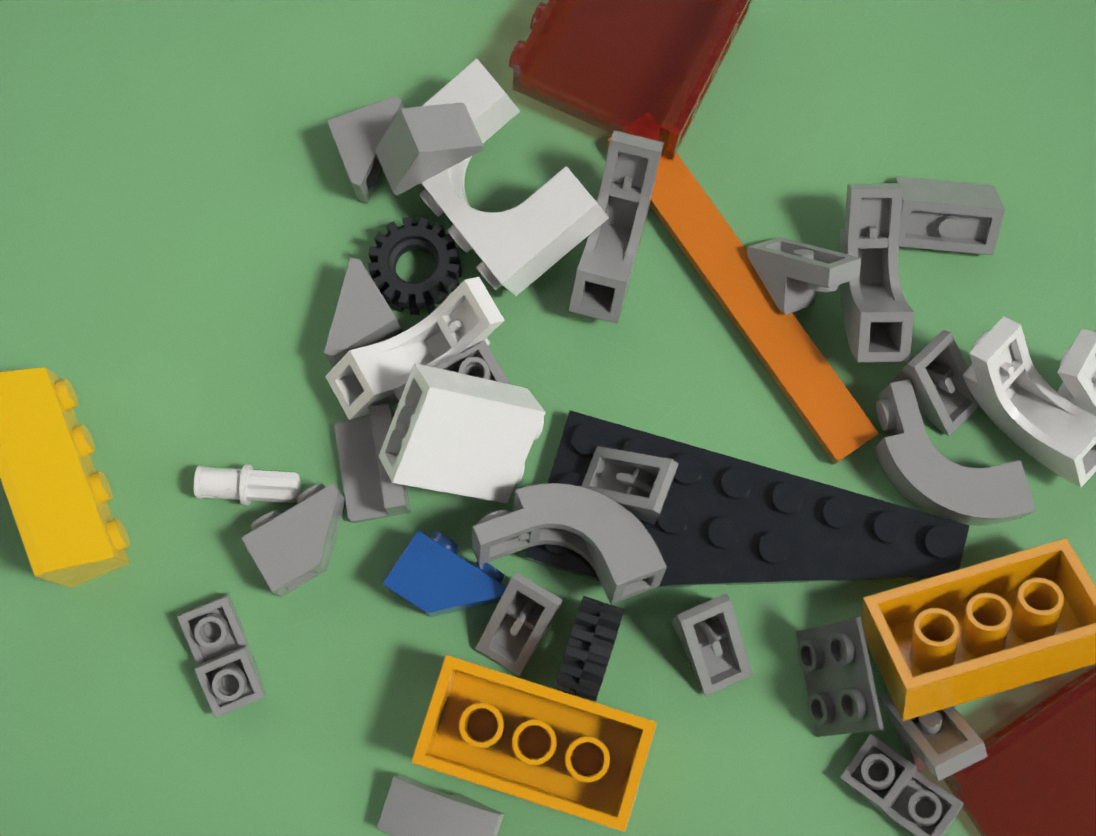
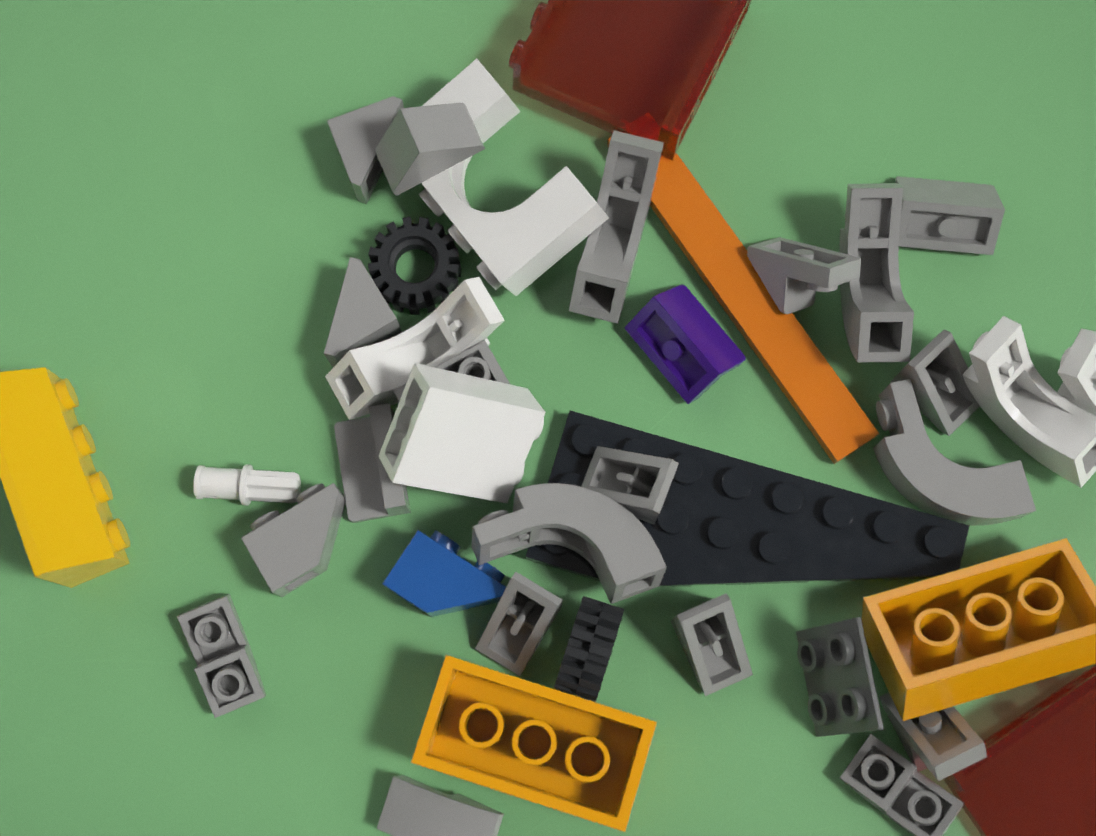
(684, 342): none -> dark purple panel

